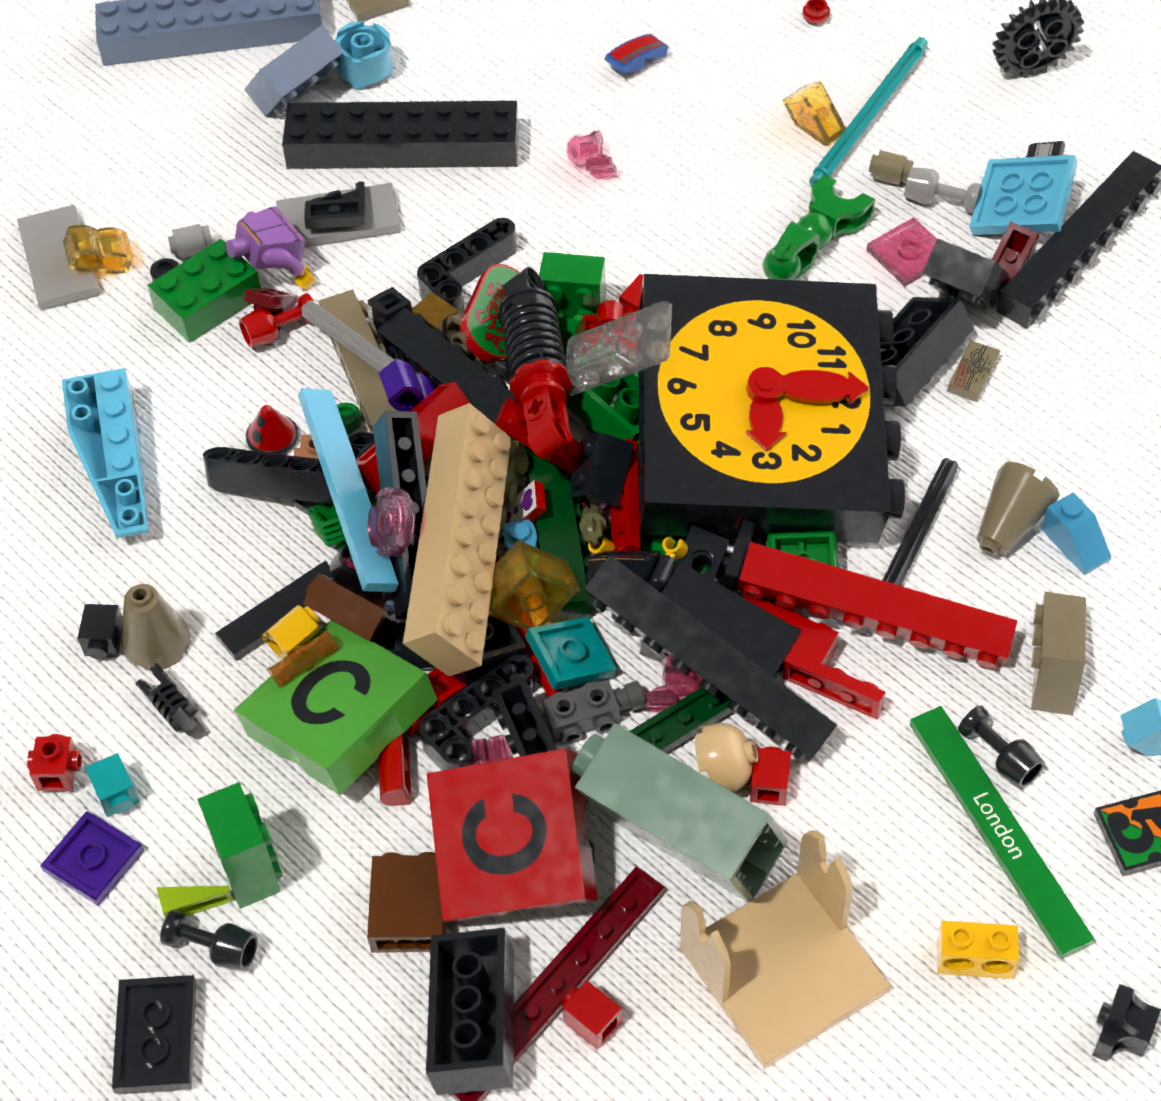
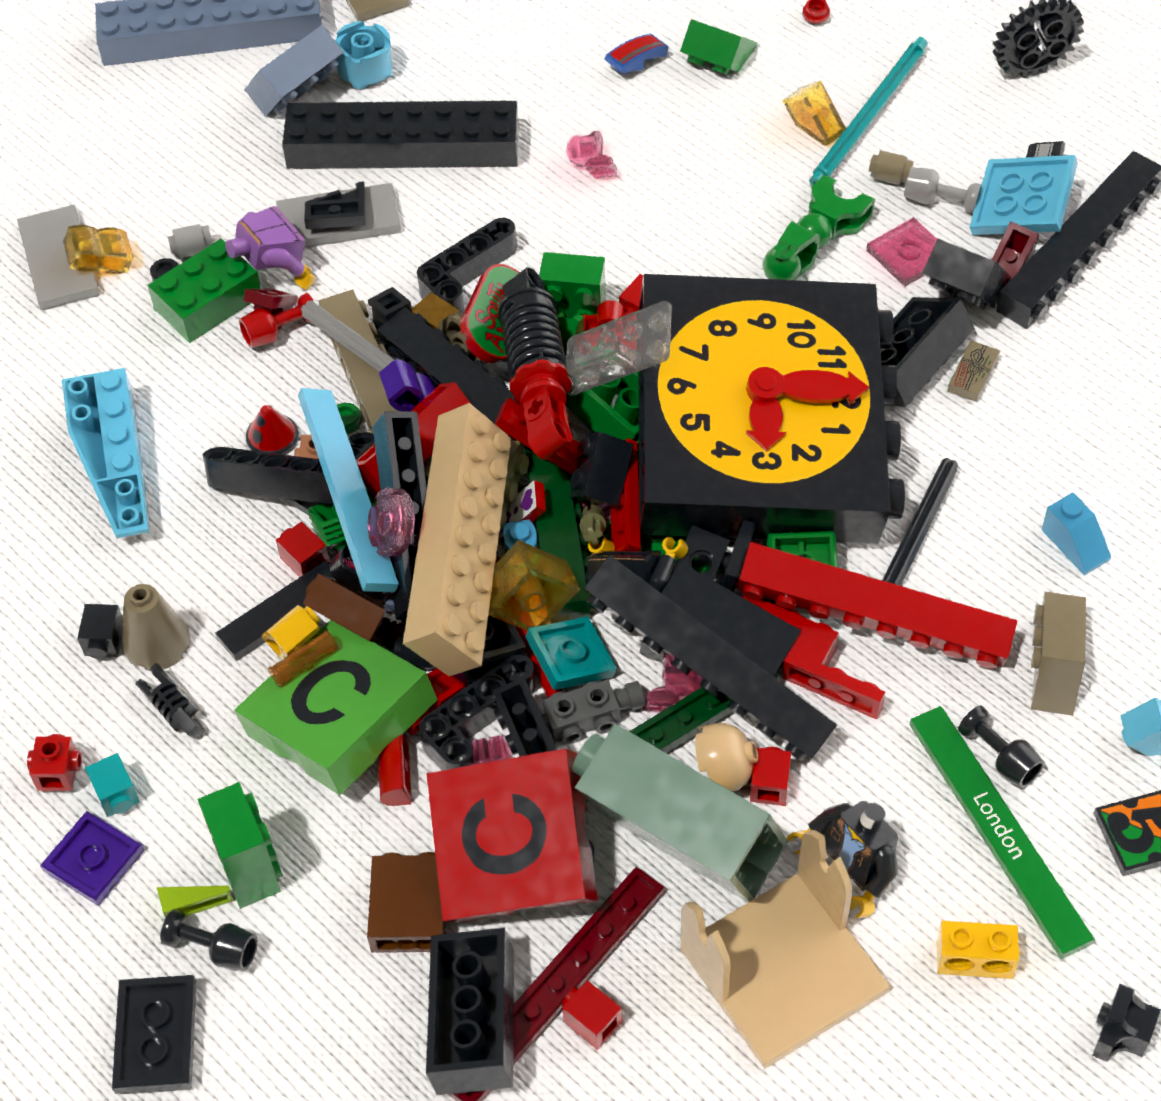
(301, 549): none -> red brick
(716, 46): none -> green slope
(863, 843): none -> black torso
(1013, 507): dark tan cone -> none

